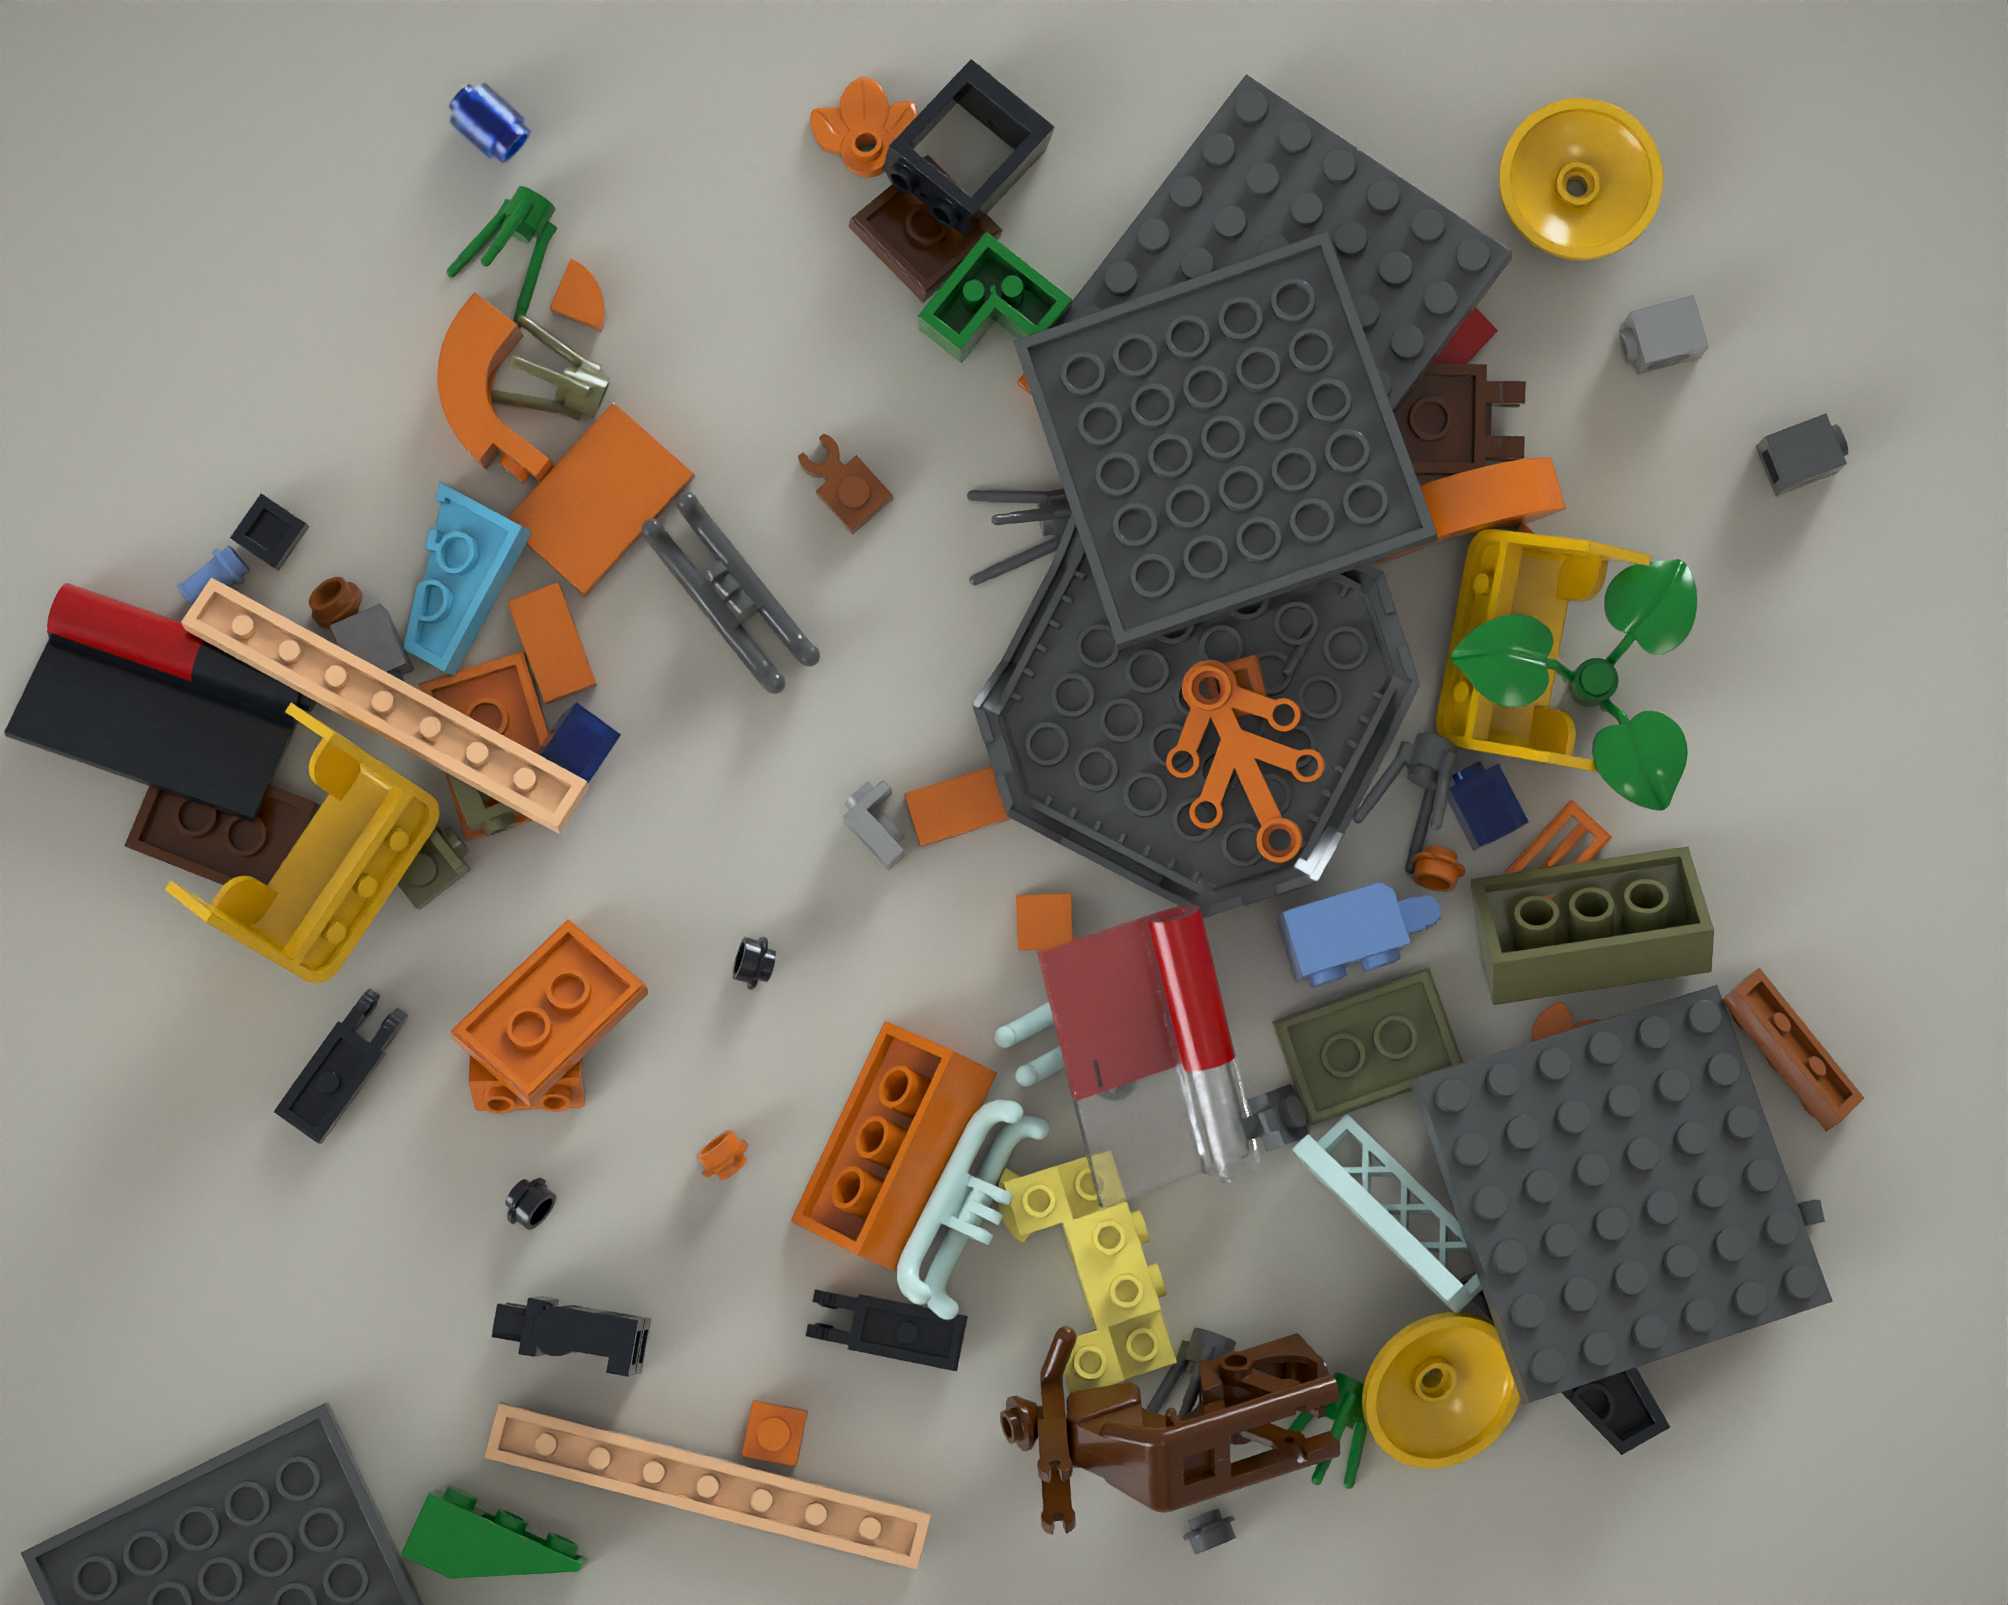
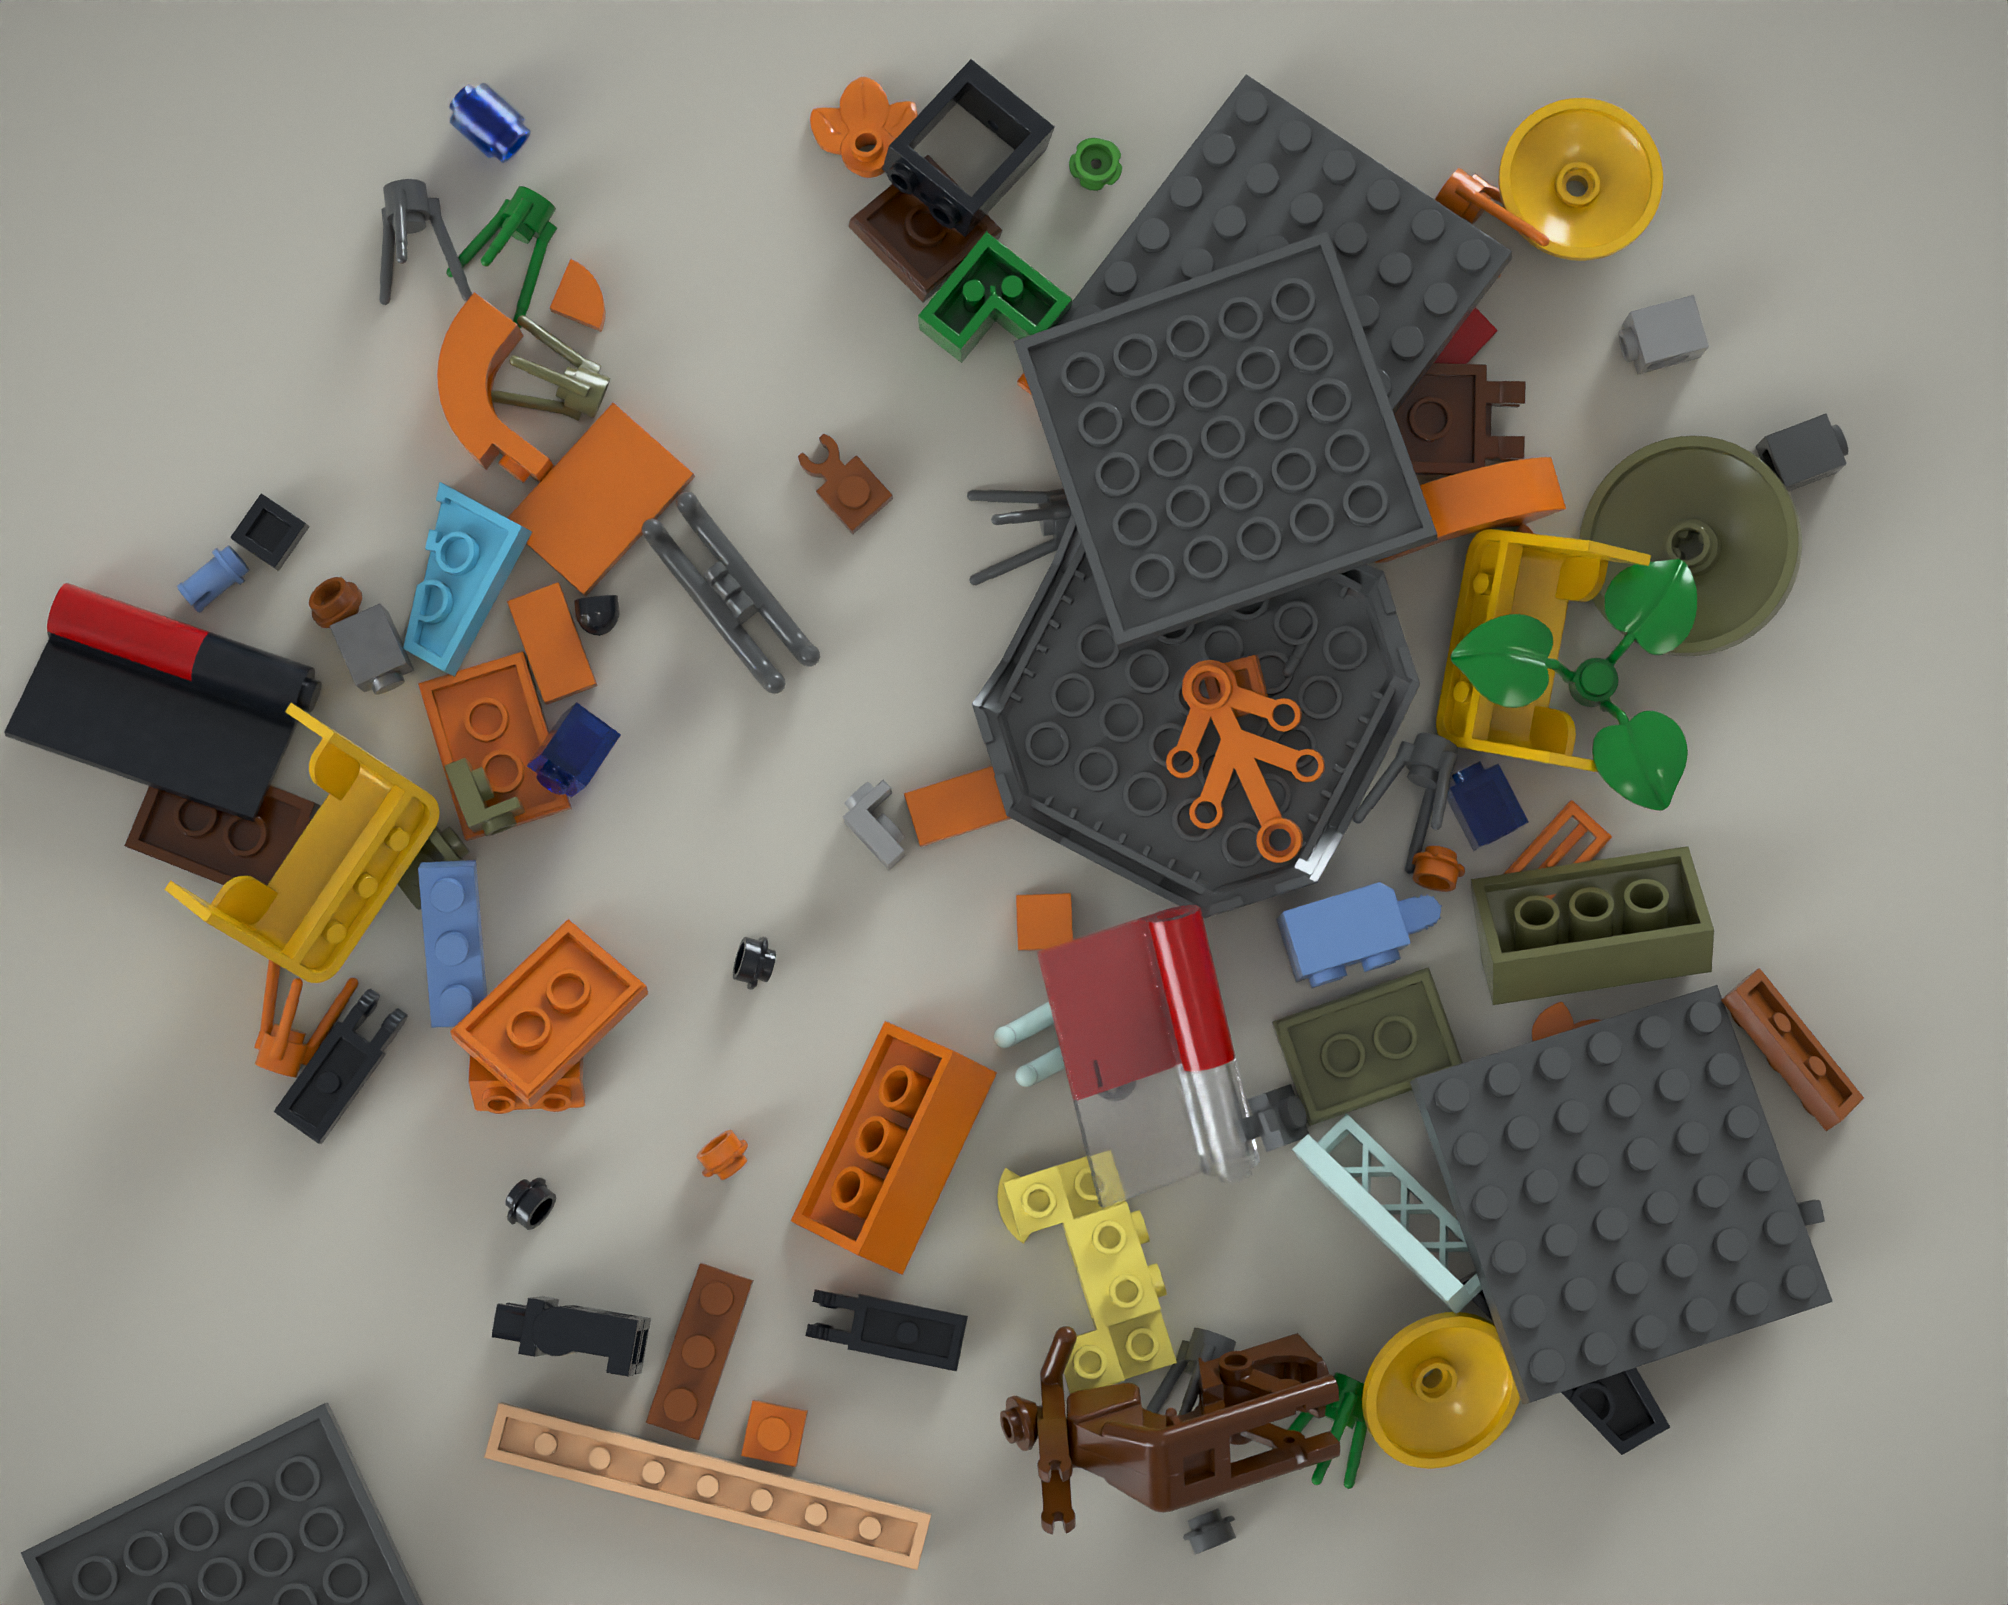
(282, 1046): none -> orange plant
(386, 705): light nougat plate -> none
(404, 214): none -> dark grey plant
(452, 939): none -> medium blue plate
(470, 1543): green slope -> none
(597, 614): none -> black hinge
(699, 1351): none -> dark orange plate
(963, 1203): light aqua piece -> none
(1096, 149): none -> bright green plate
(1472, 195): none -> orange plant
(1716, 514): none -> olive dish

